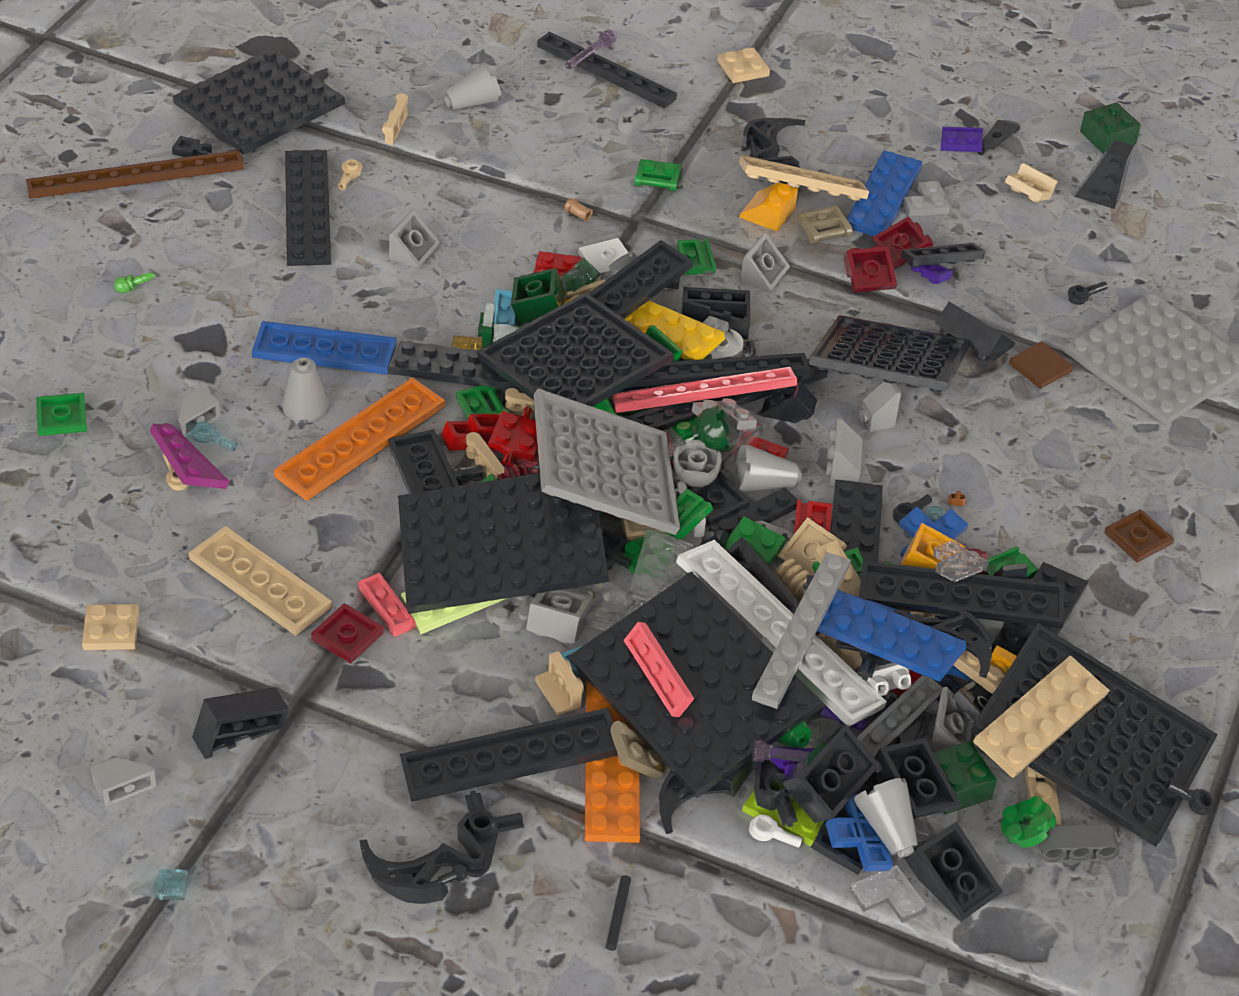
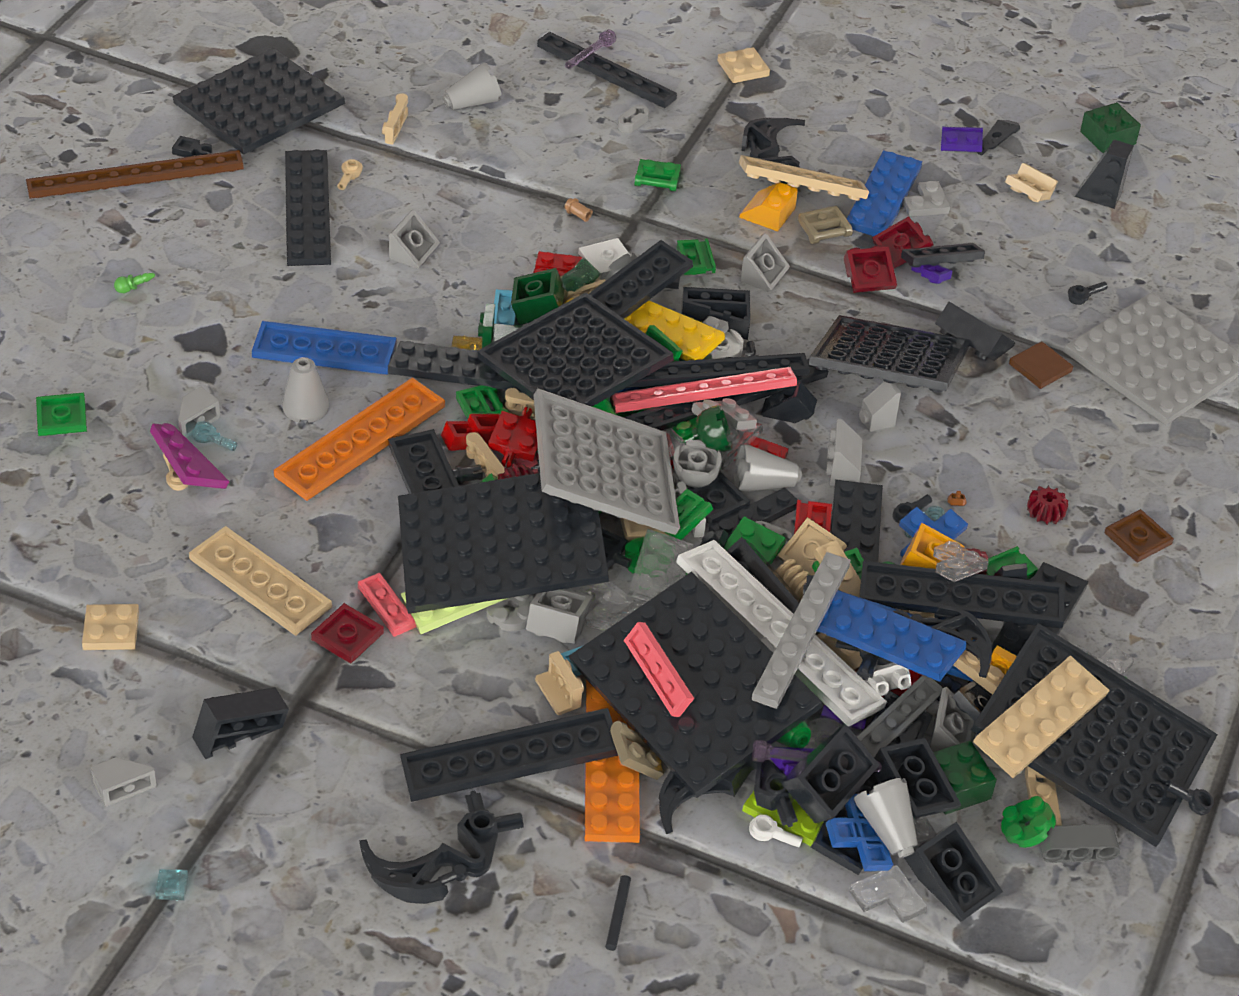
(1047, 505): none -> dark red gear

